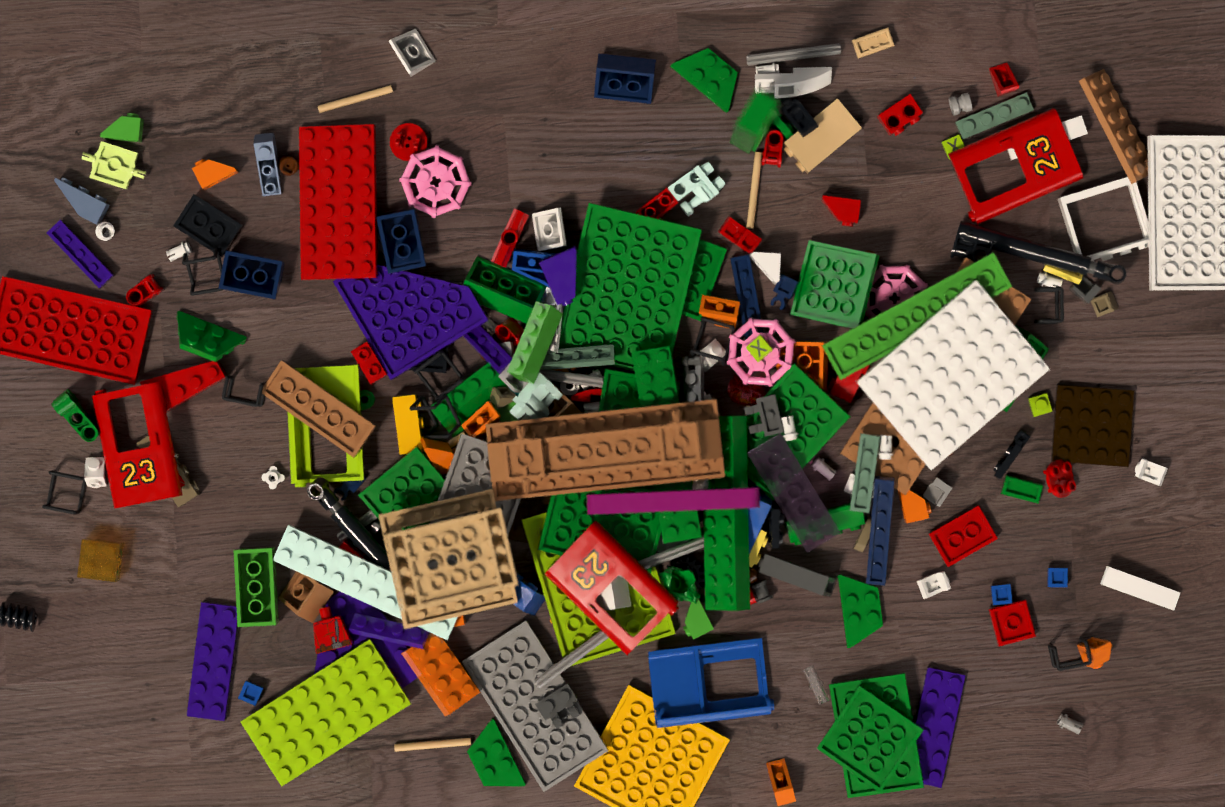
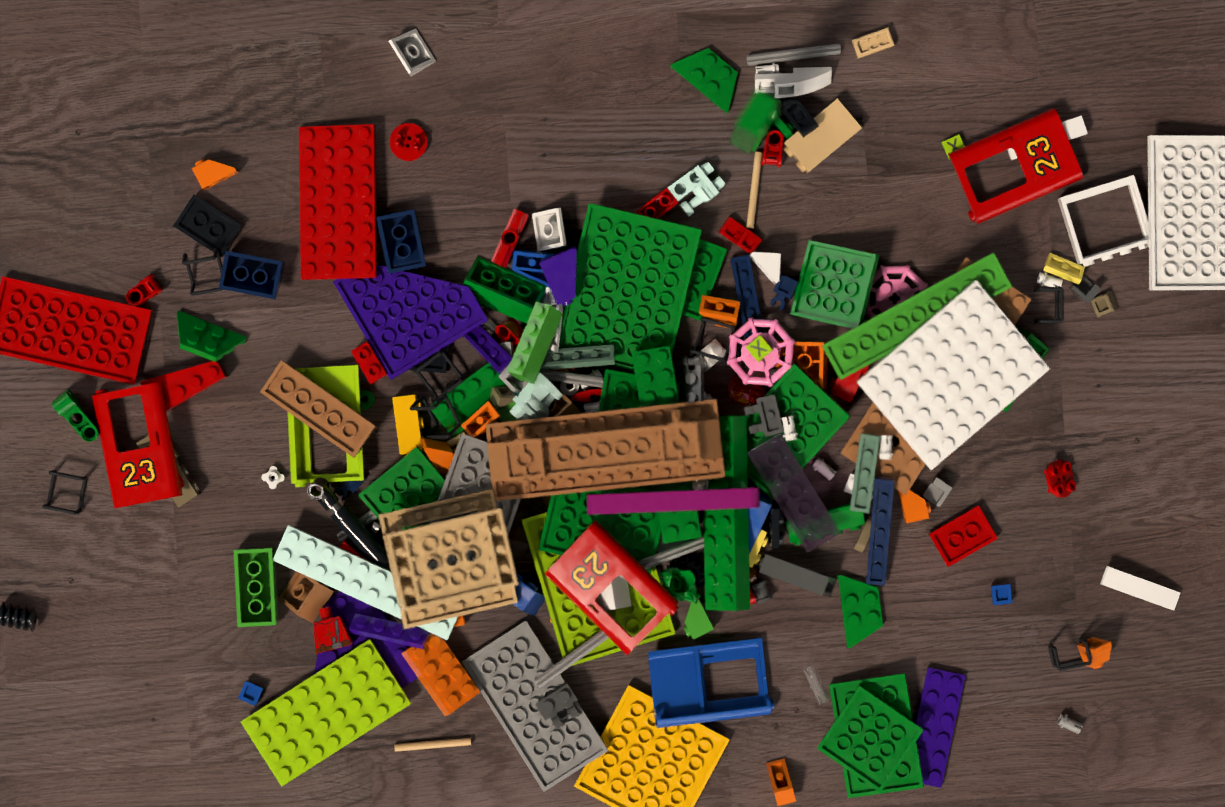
(80, 254): dark purple plate -> none
(85, 205): sand blue slope -> none
(95, 472): white bracket -> none
(100, 560): clear yellow brick -> none
(109, 231): white plate -> none
(114, 165): yellowish green plate -> none
(125, 129): bright green slope -> none
(179, 251): white pin -> none
(213, 661): dark purple plate -> none
(259, 403): black piece -> none
(267, 164): sand blue slope -> none
(288, 165): reddish brown tile -> none
(354, 99): tan bar -> none
(425, 177): bright pink plate -> none
(493, 759): green wing -> none
(624, 78): dark blue slope -> none
(843, 209): red slope -> none
(897, 111): red brick -> none
(934, 584): white bracket -> none
(960, 104): light grey wheel -> none
(976, 238): black piece -> none
(994, 116): sand green plate -> none
(1003, 79): red slope -> none
(1011, 453): black hinge -> none
(1012, 623): red plate -> none
(1021, 489): green tile -> none
(1040, 405): lime plate -> none
(1057, 577): blue plate -> none
(1092, 425): dark brown plate -> none
(1116, 124): medium nougat plate -> none
(1150, 472): white bracket -> none

